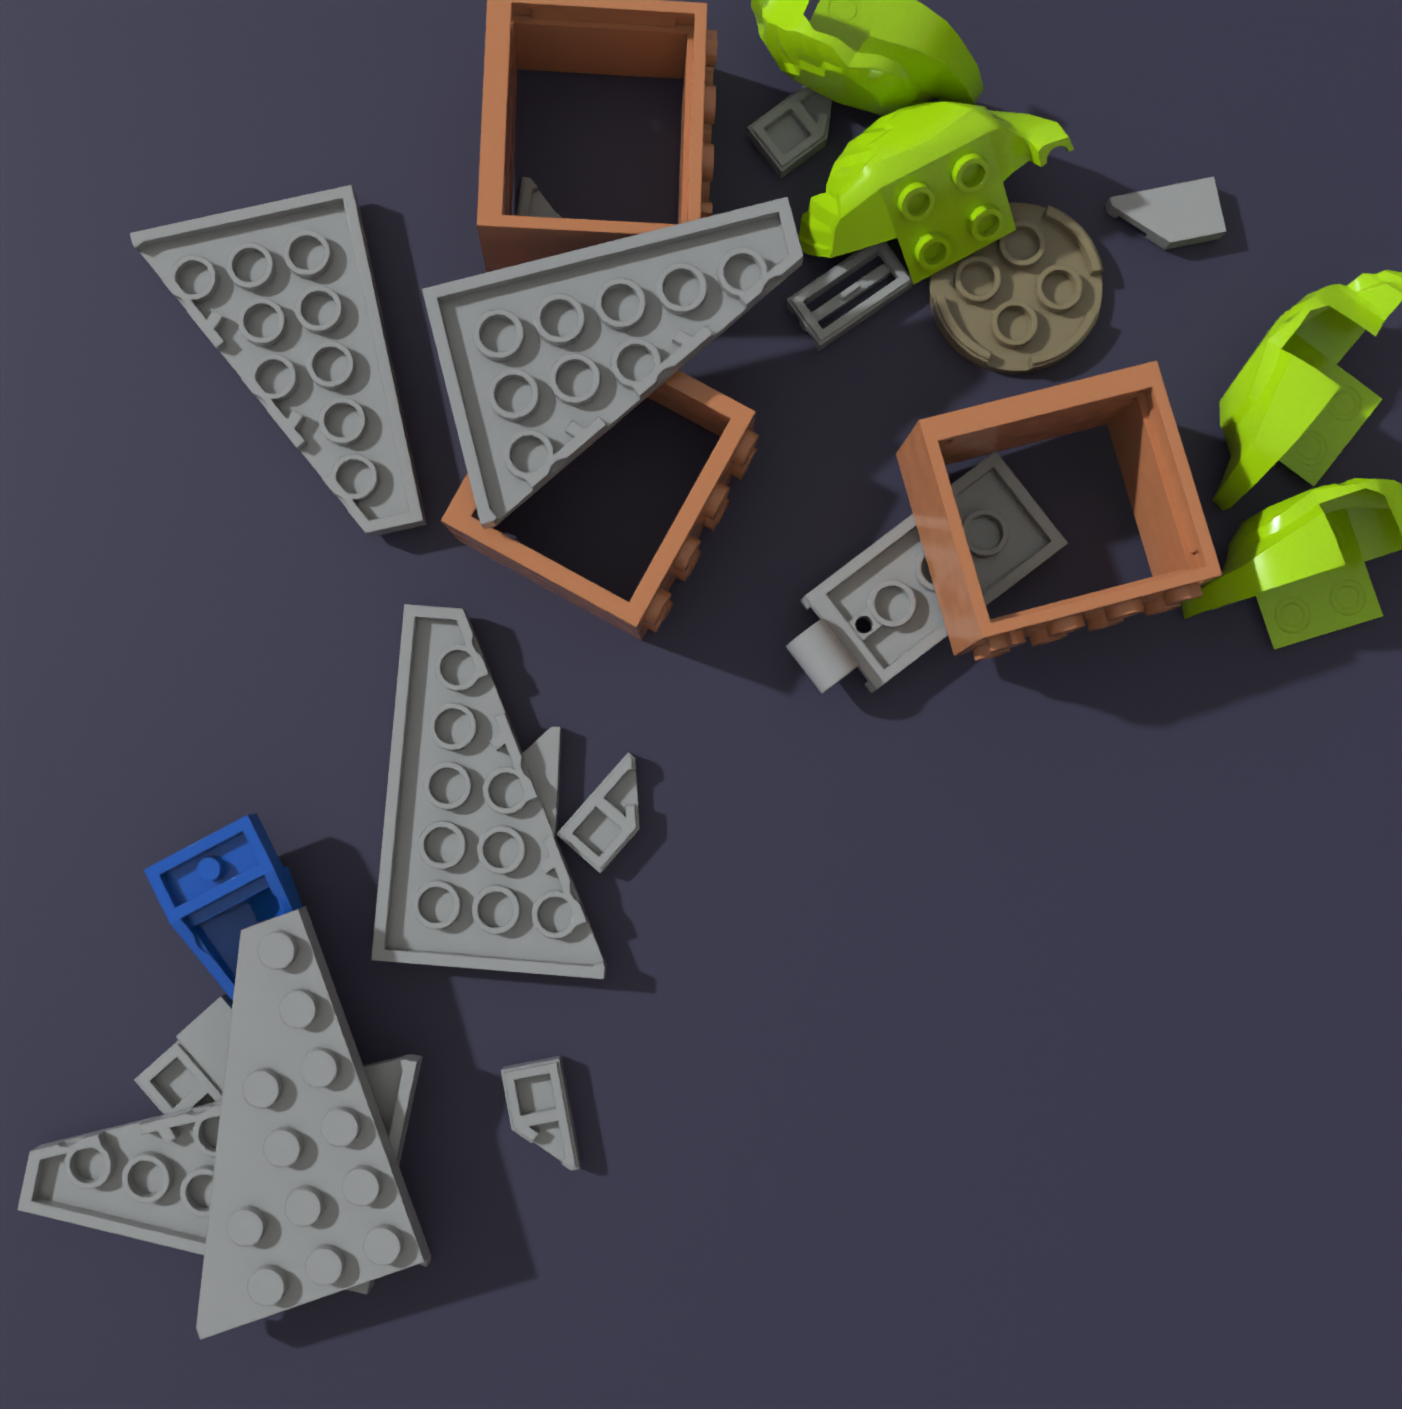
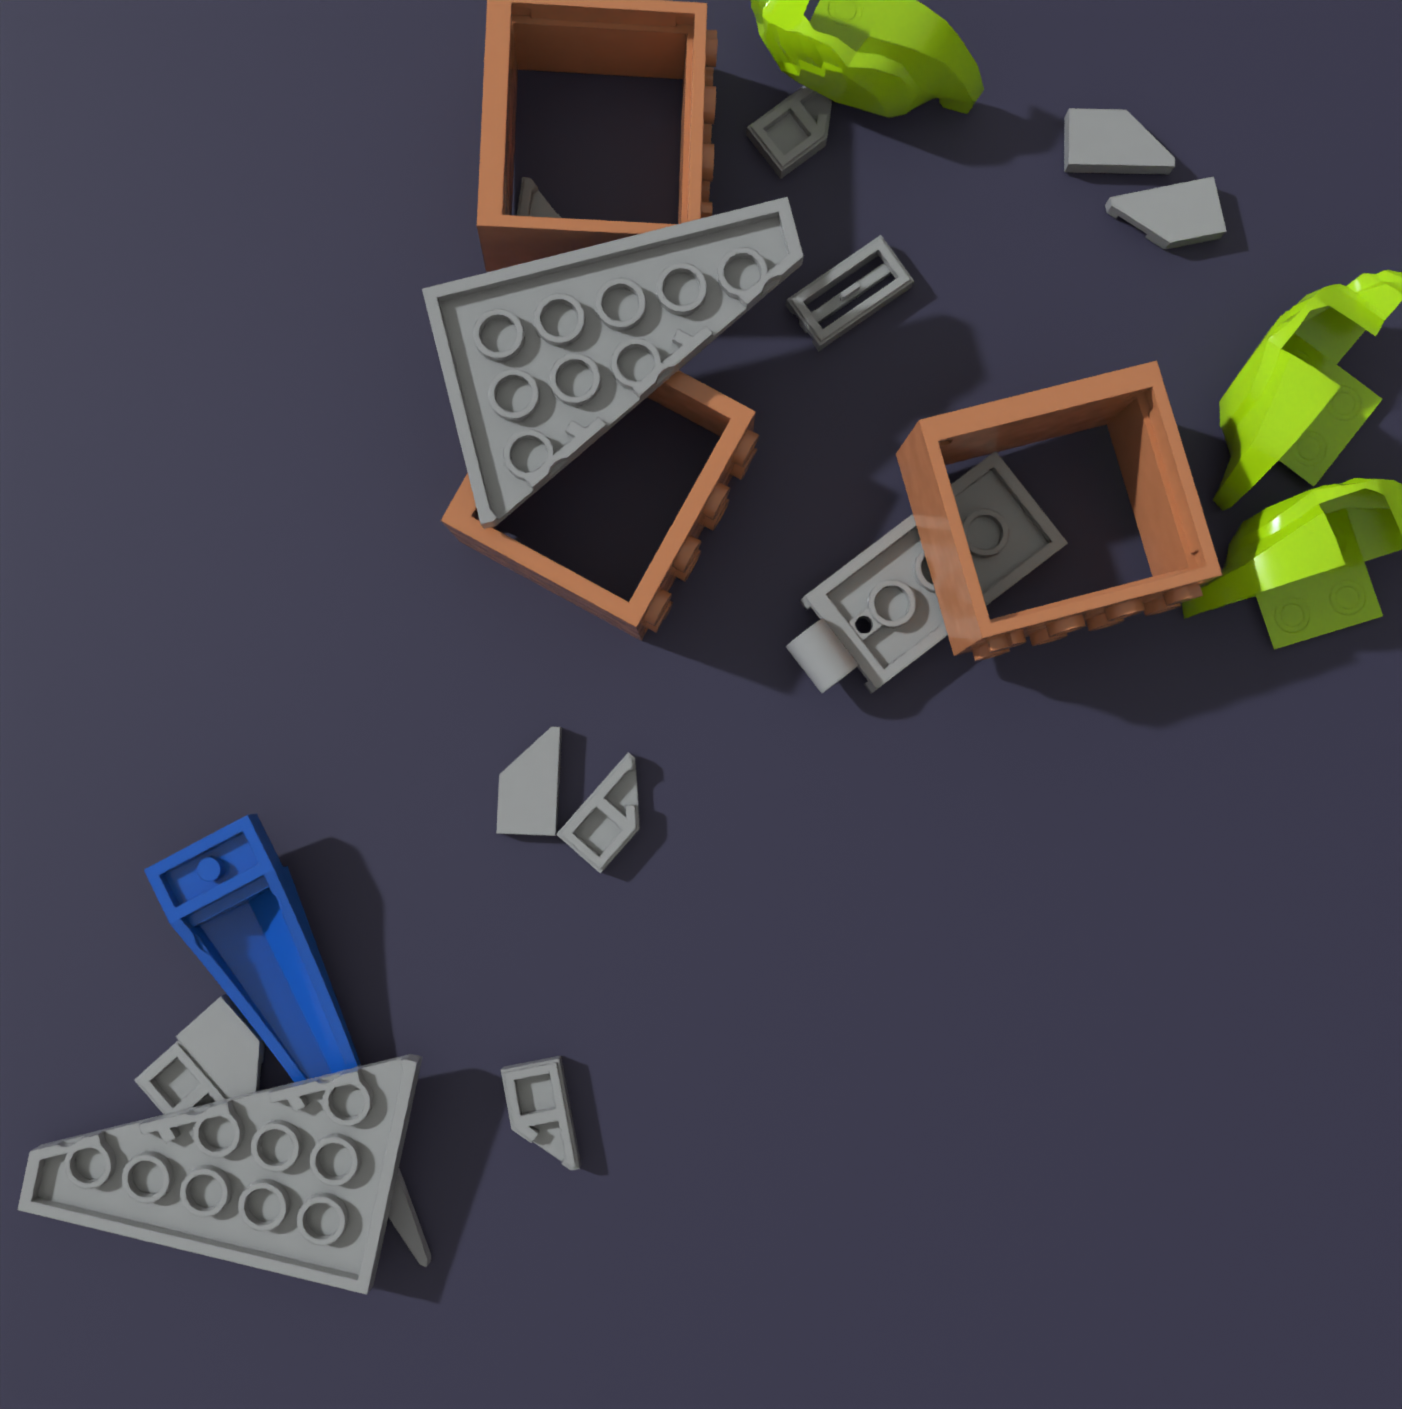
(302, 324): light grey wing -> none
(302, 1156): light grey wing -> none
(465, 837): light grey wing -> none
(929, 181): lime animal -> none
(1022, 296): dark tan tile -> none
(1111, 144): none -> light grey tile

